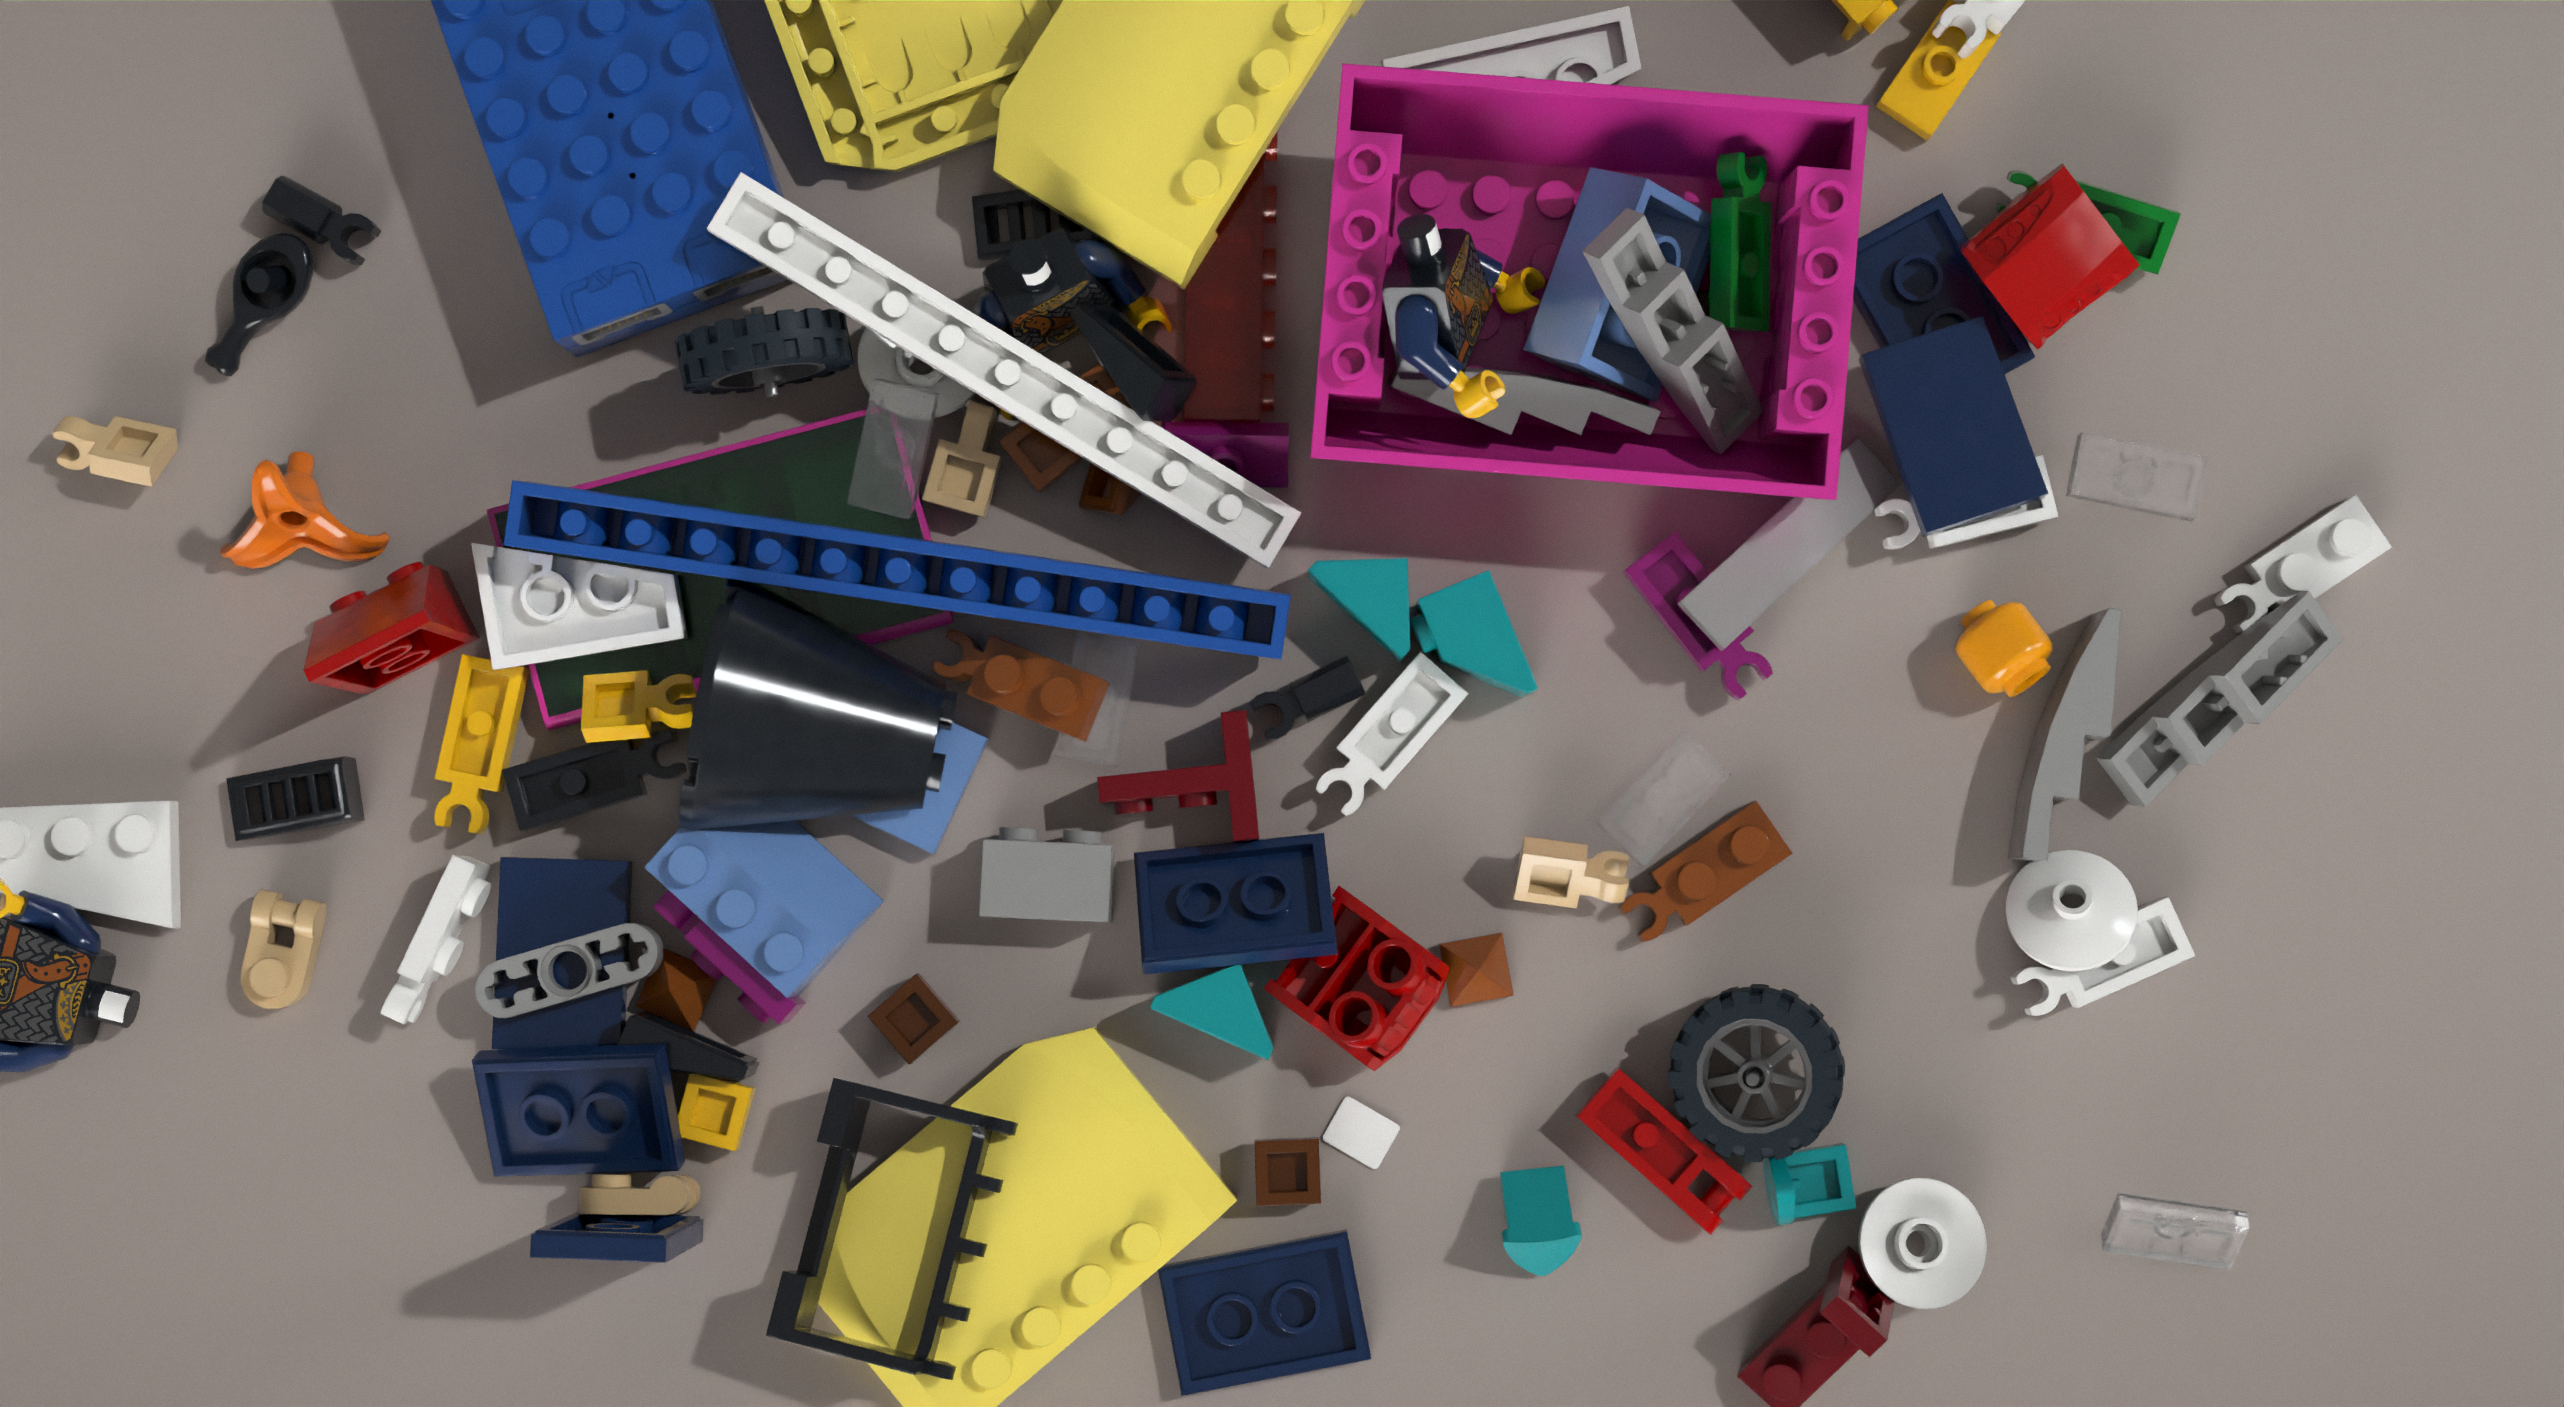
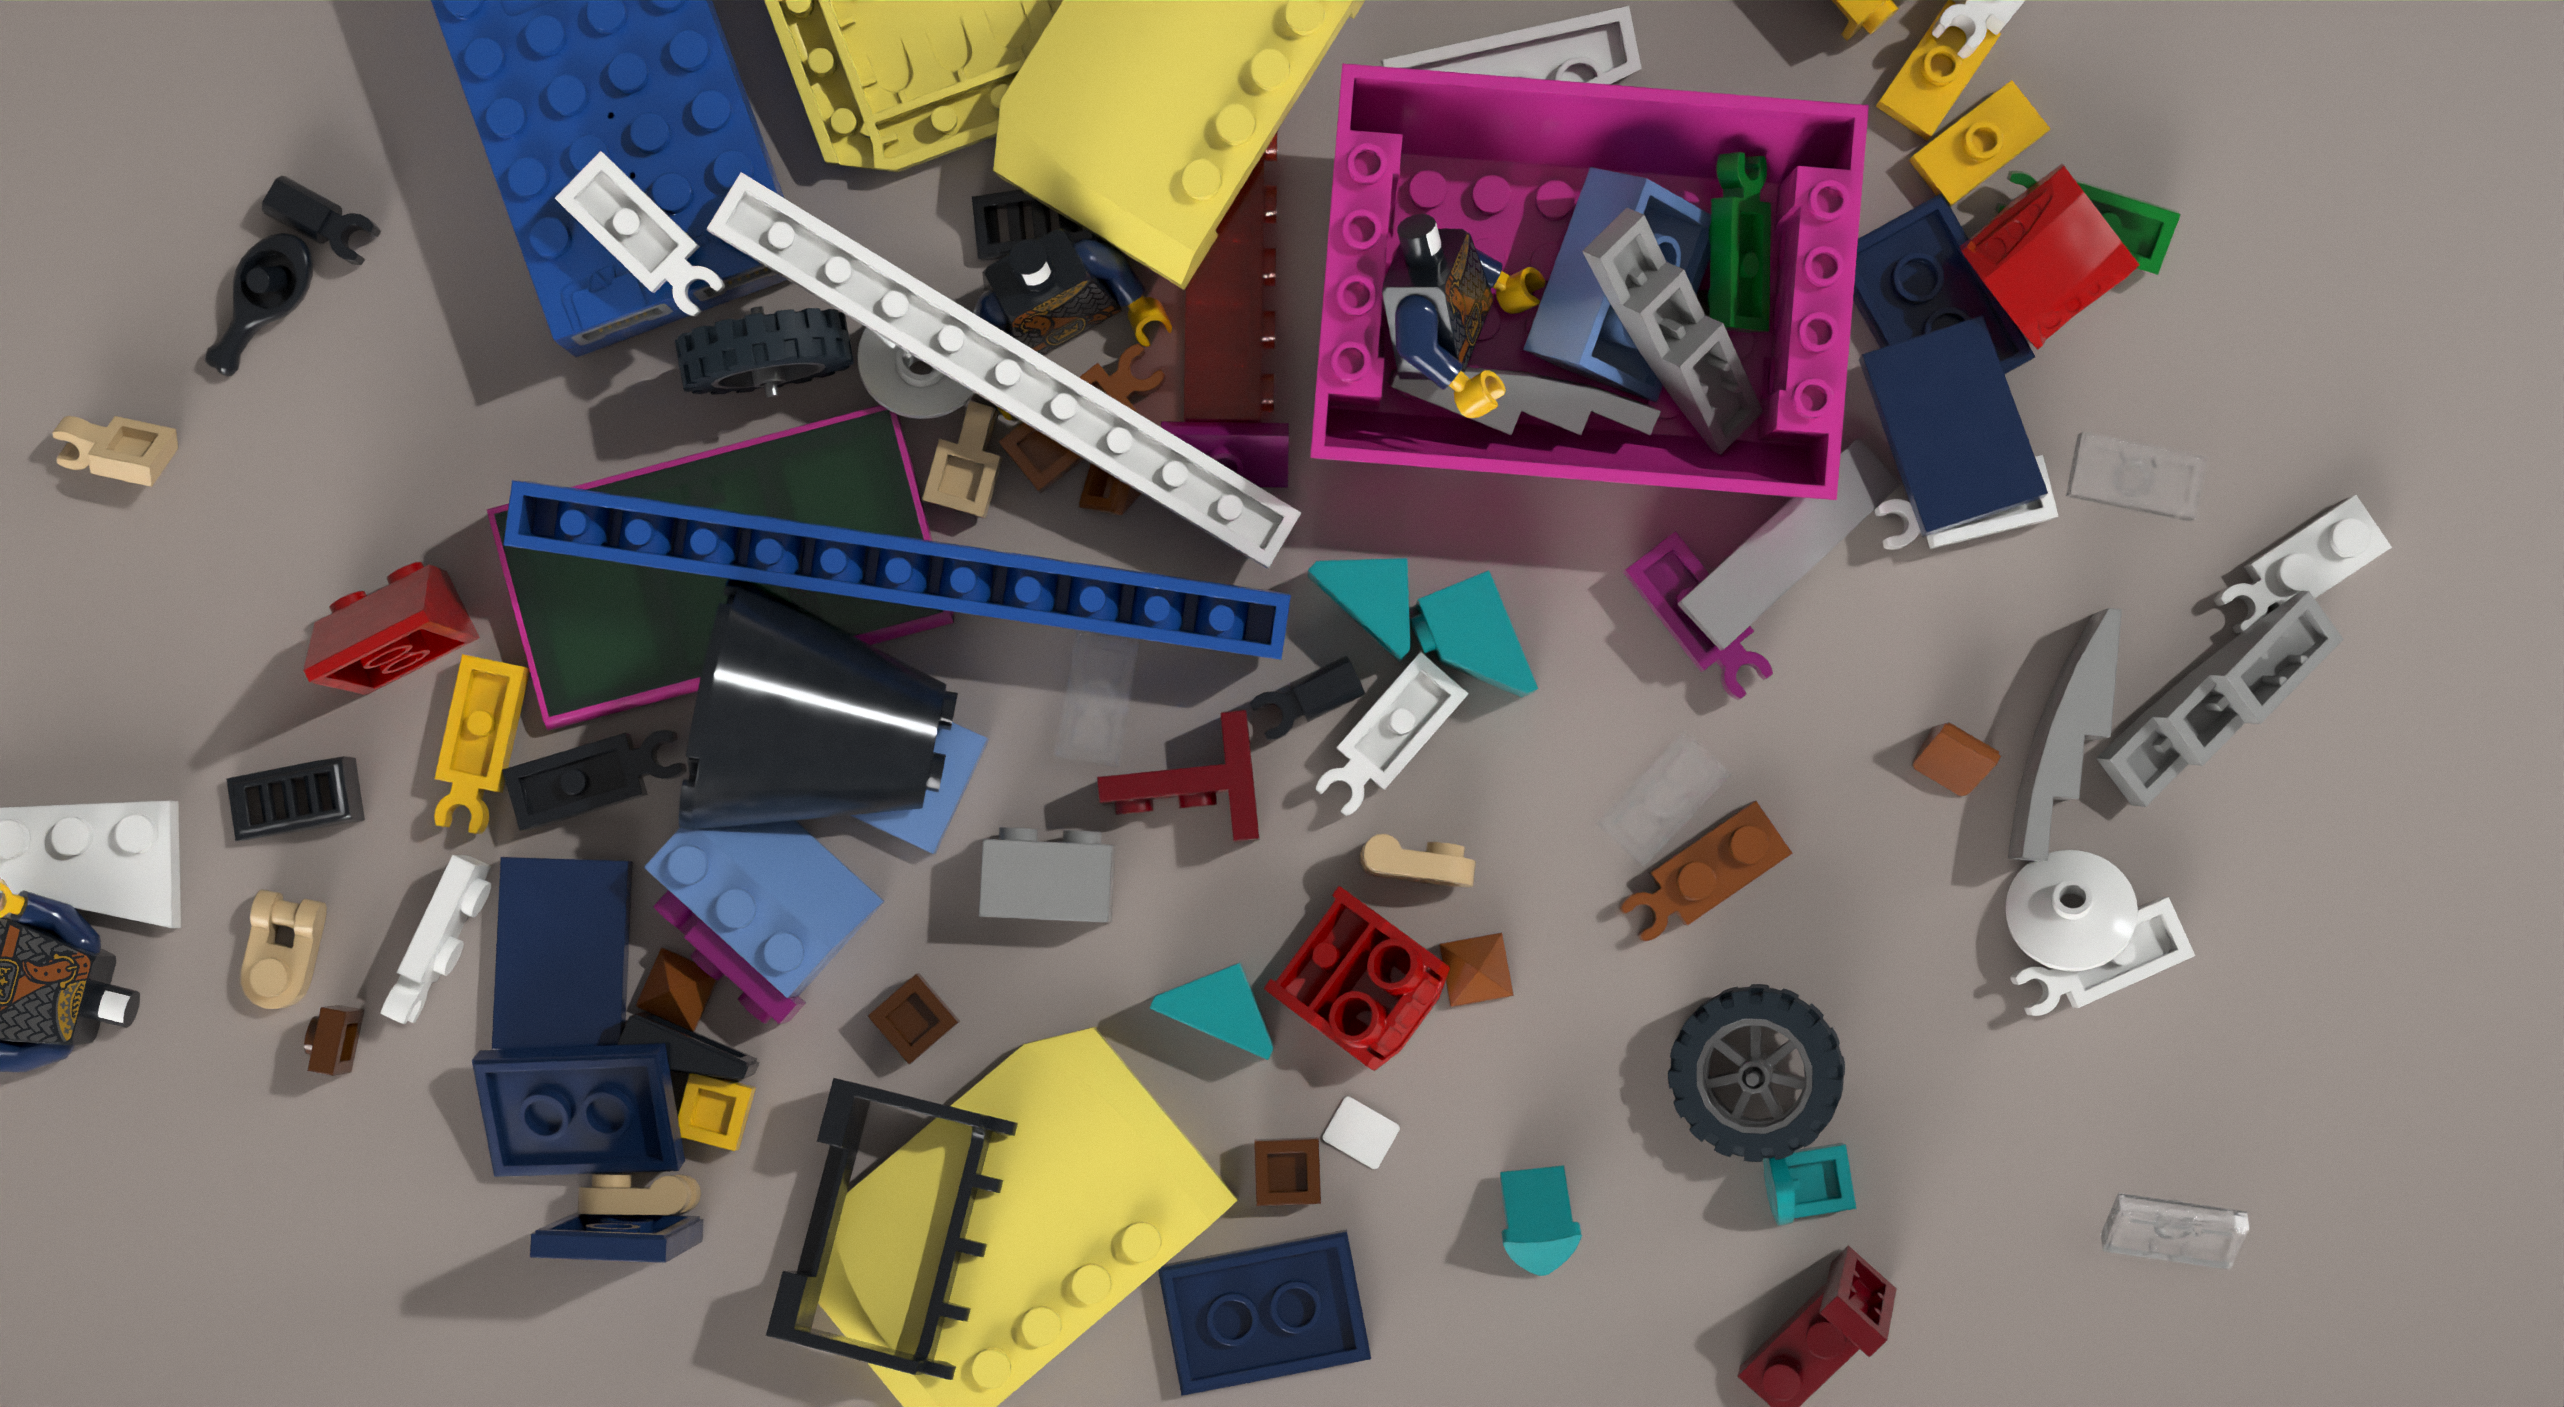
(294, 516): orange piece -> none
(333, 1039): none -> reddish brown plate
(519, 966): light grey beam -> none
(569, 607): white wing -> none
(627, 702): yellow plate -> none
(635, 230): none -> white plate
(893, 448): clear plate -> none
(1027, 684): dark orange plate -> none
(1141, 369): black slope -> none
(1234, 903): dark blue tile -> none
(1439, 865): none -> tan plate
(1560, 873): tan plate -> none
(1661, 1148): red plate -> none
(1952, 1239): white dish -> none
(1955, 758): none -> dark orange slope
(1979, 144): none -> yellow plate
(2004, 647): light orange head -> none

